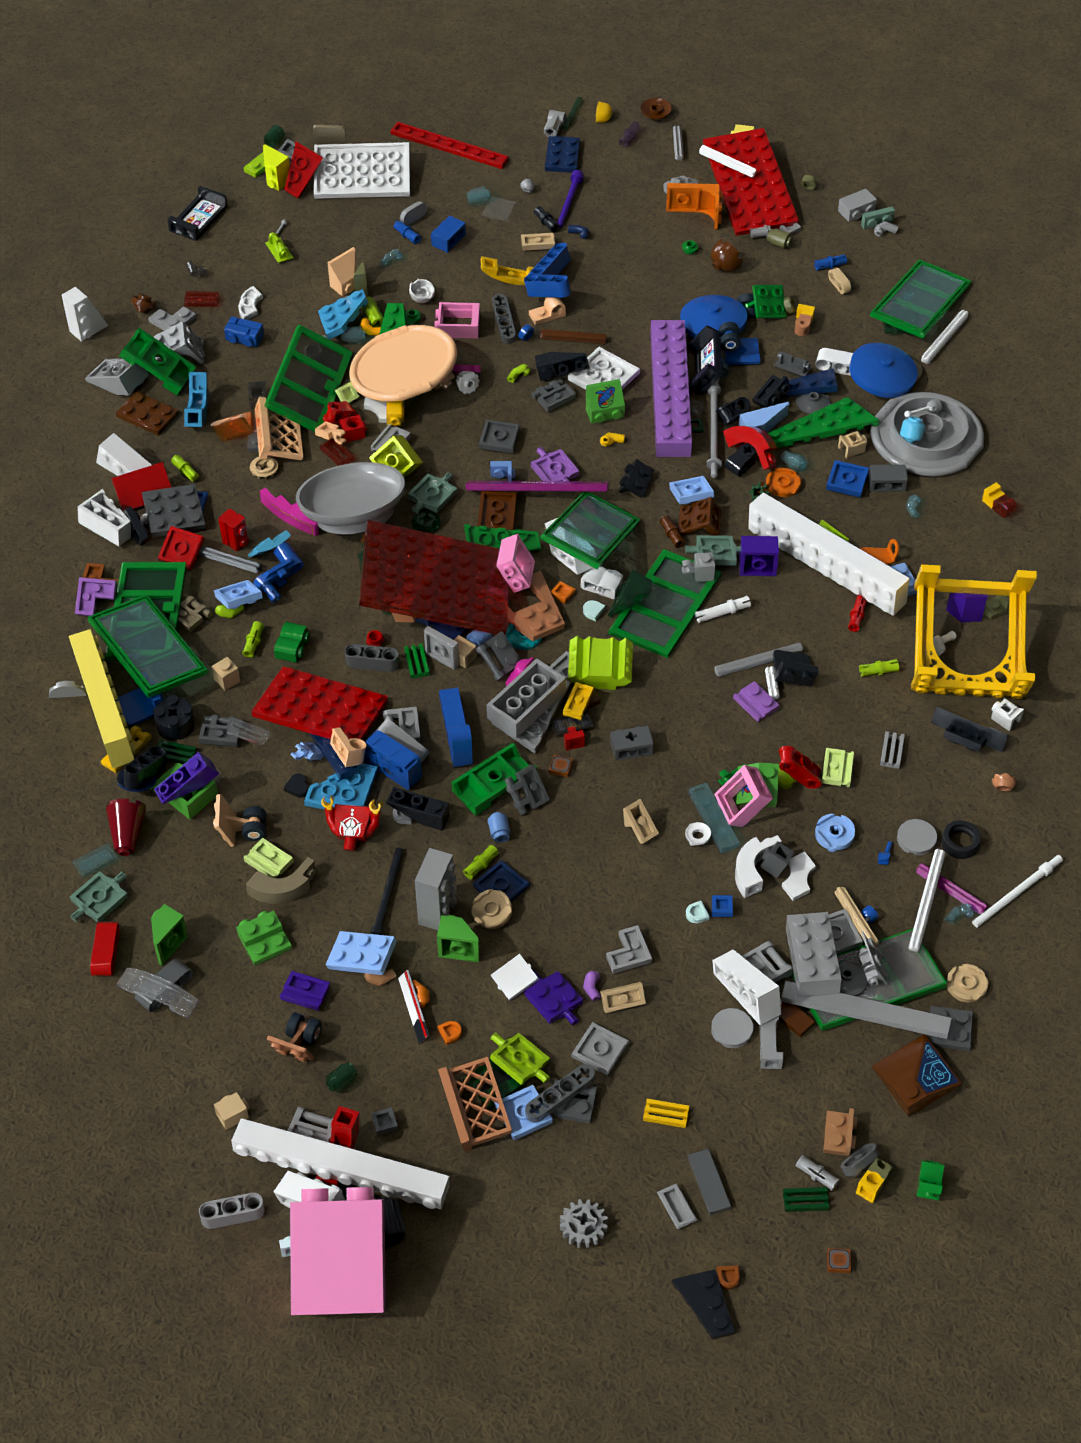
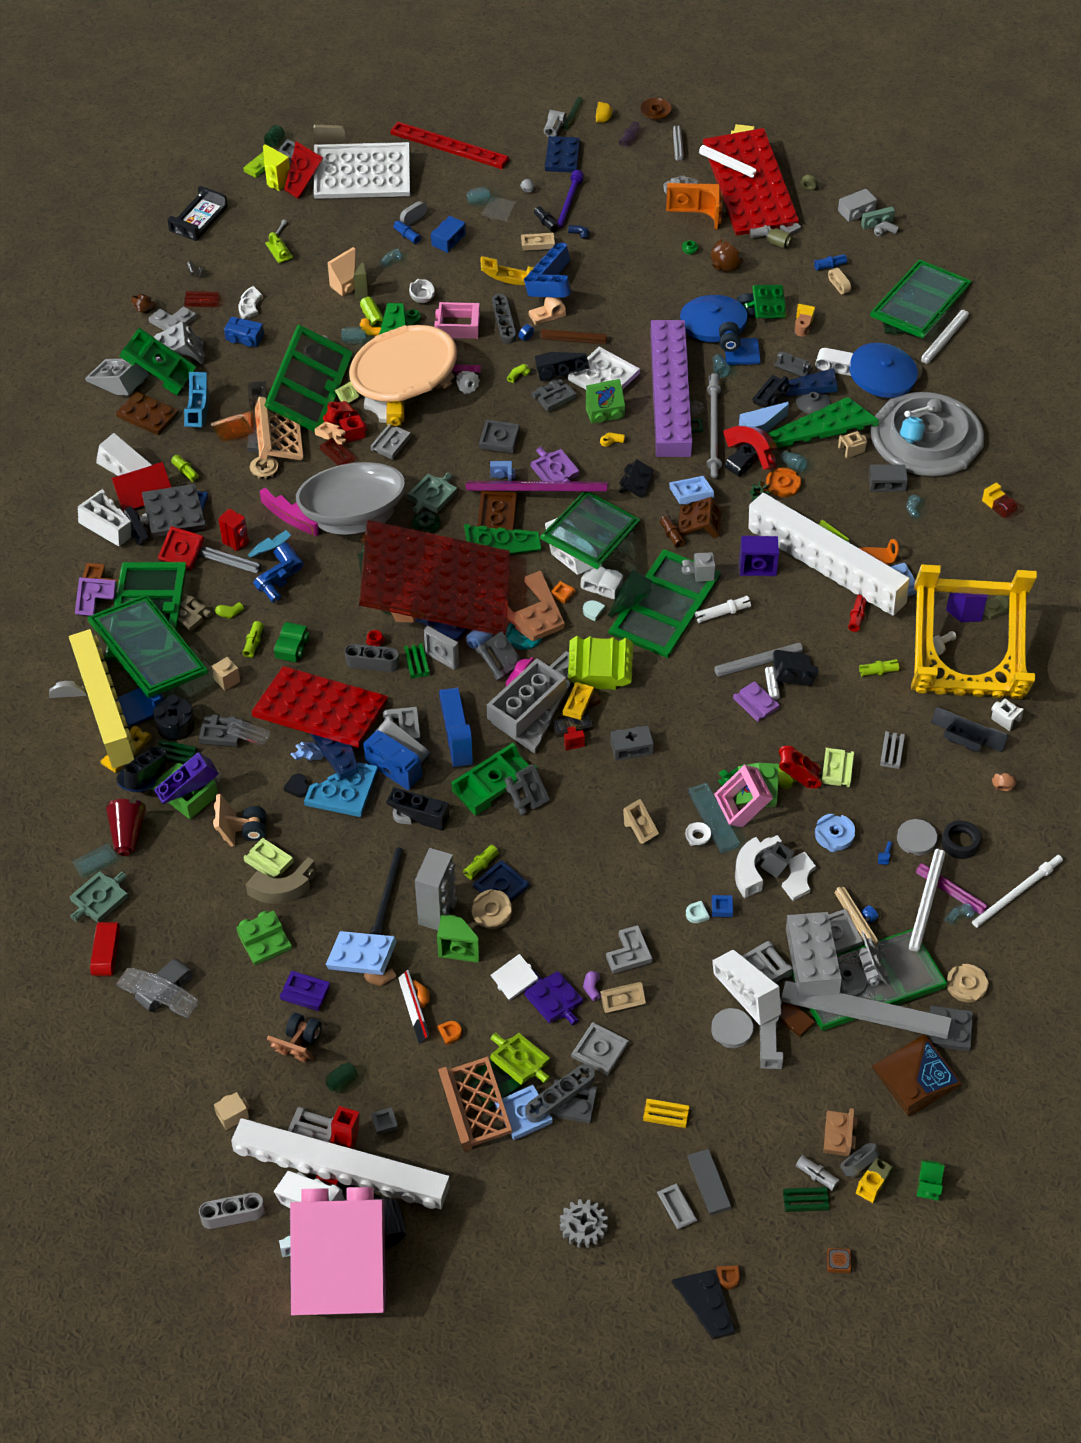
(81, 315): white wedge -> none
(168, 932): bright green slope -> none
(238, 594): light blue plate -> none
(337, 315): dark azure plate -> none
(349, 750): light nougat plate -> none
(352, 822): torso -> none
(397, 454): neon yellow slope -> none
(466, 651): tan brick -> none
(499, 827): medium blue brick -> none
(516, 562): bright pink window -> none
(560, 766): dark orange tile -> none
(707, 359): black panel -> none
(723, 548): sand green plate -> none
(730, 411): black piece -> none
(790, 304): olive tile -> none
(847, 478): blue plate -> none

